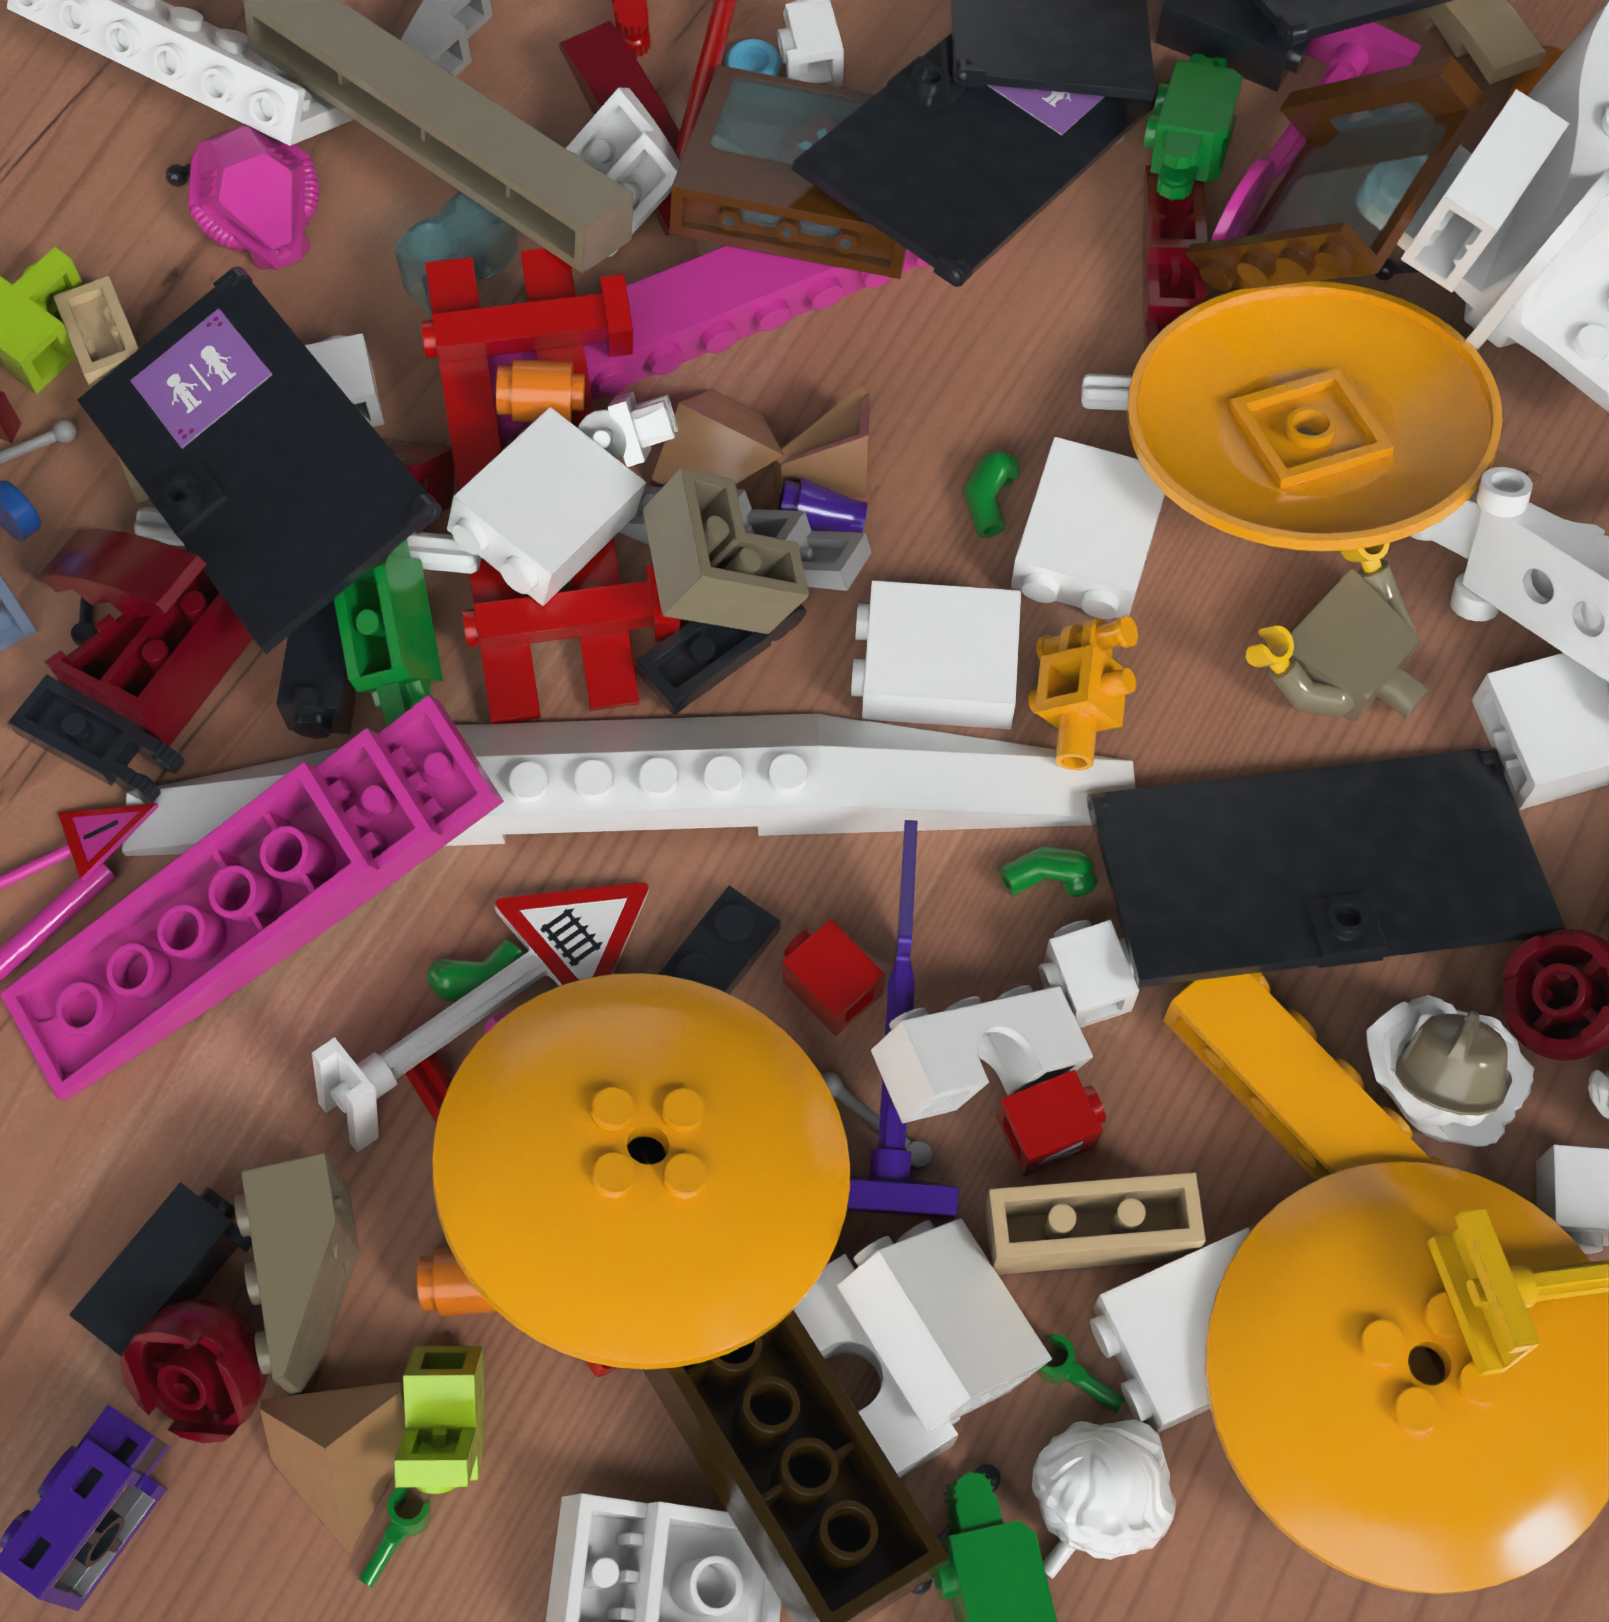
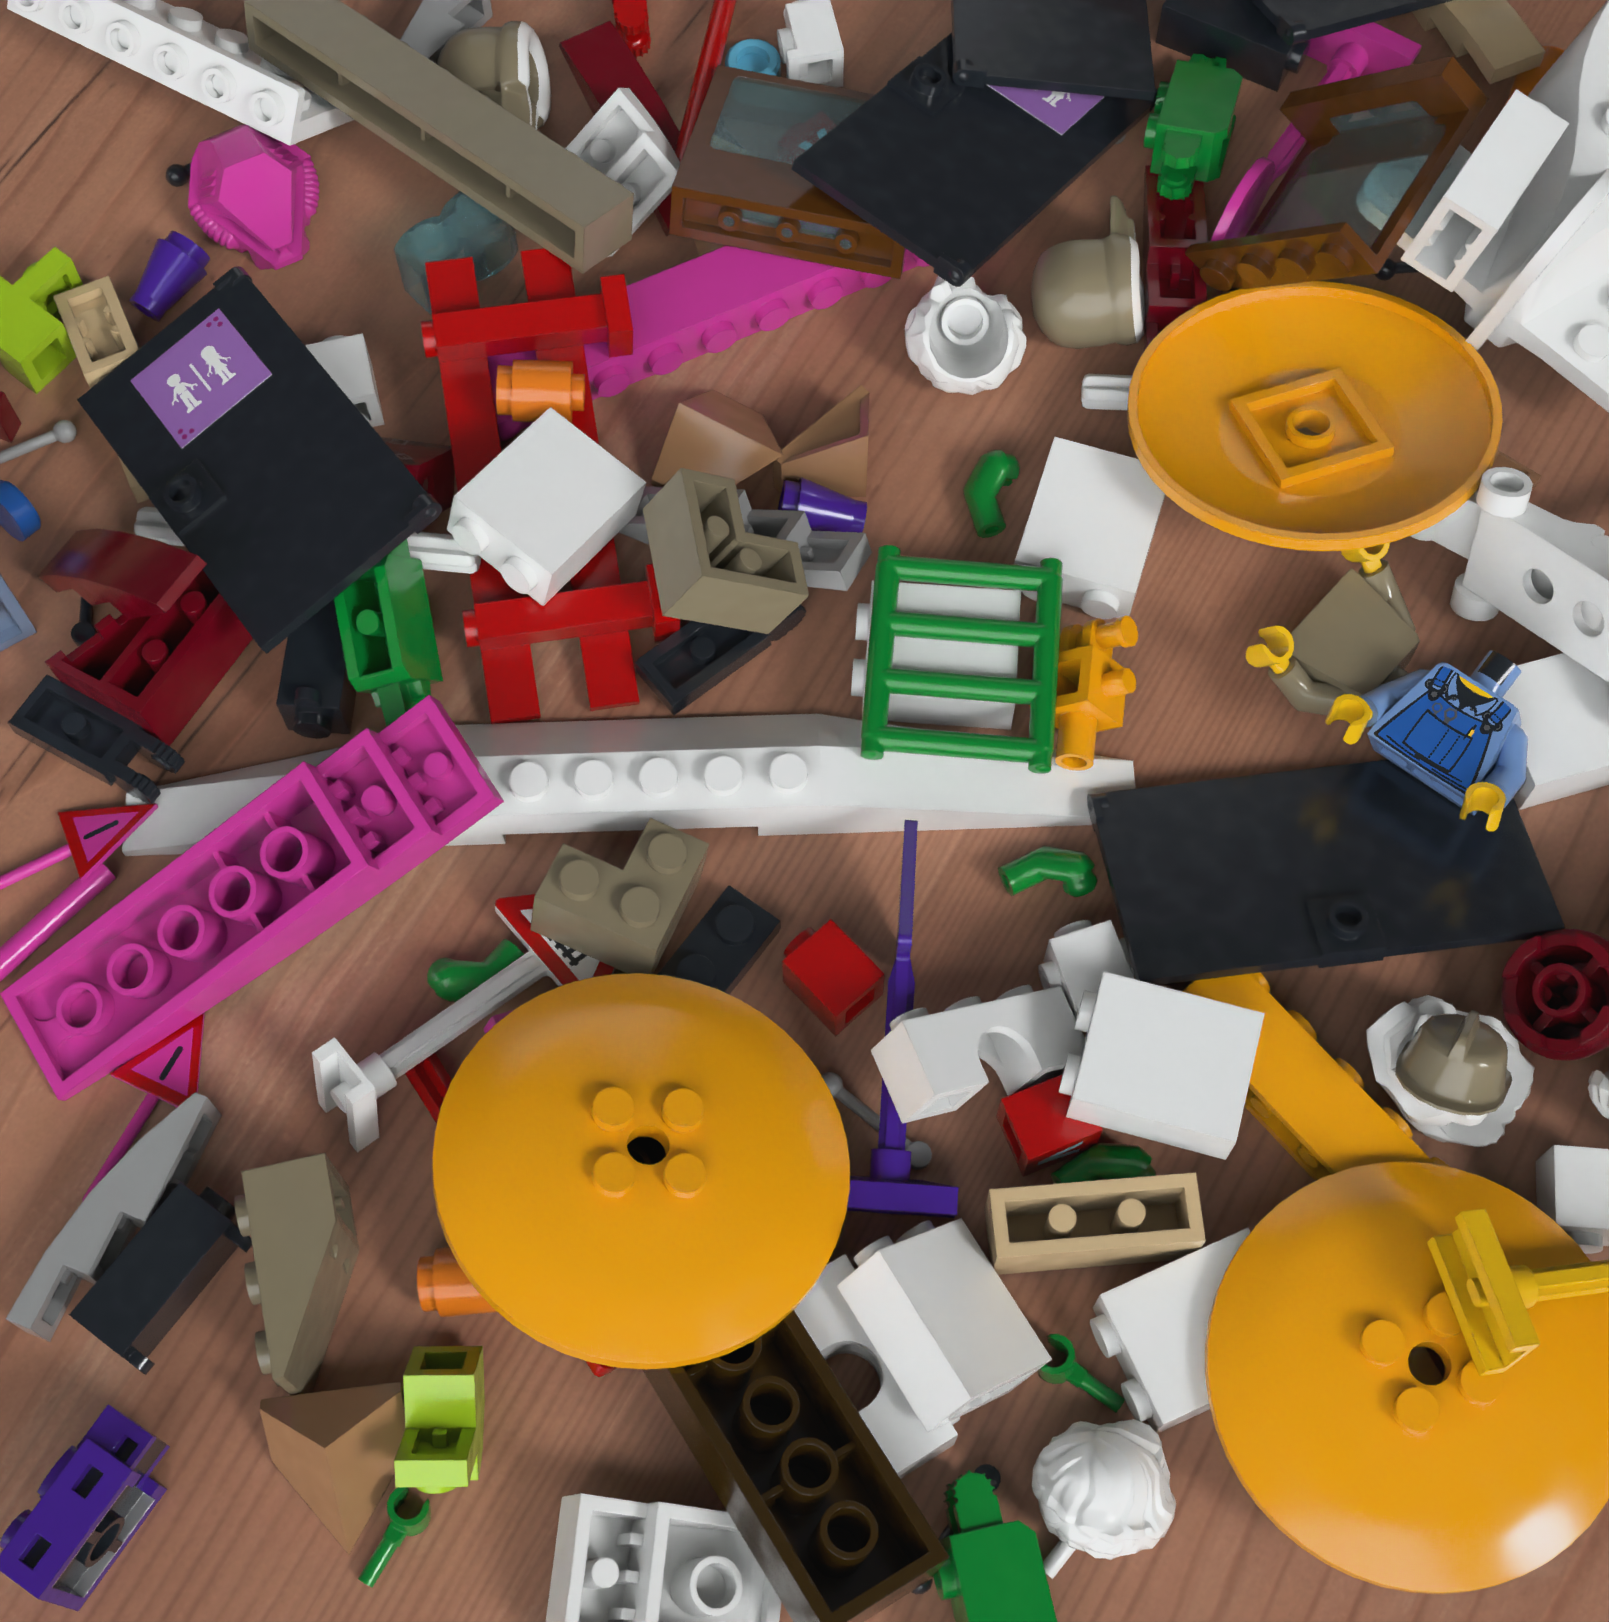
(113, 1212): none -> light grey slope
(165, 1073): none -> piece
(169, 274): none -> dark purple cone
(196, 1368): dark red cylinder -> none
(505, 66): none -> dark tan piece
(616, 912): none -> dark tan brick
(631, 427): white hips -> none
(964, 337): none -> white hair
(1037, 692): none -> green bar
(1091, 288): none -> dark tan piece
(1105, 1162): none -> green arm
(1162, 1064): none -> white brick
(1447, 731): none -> torso

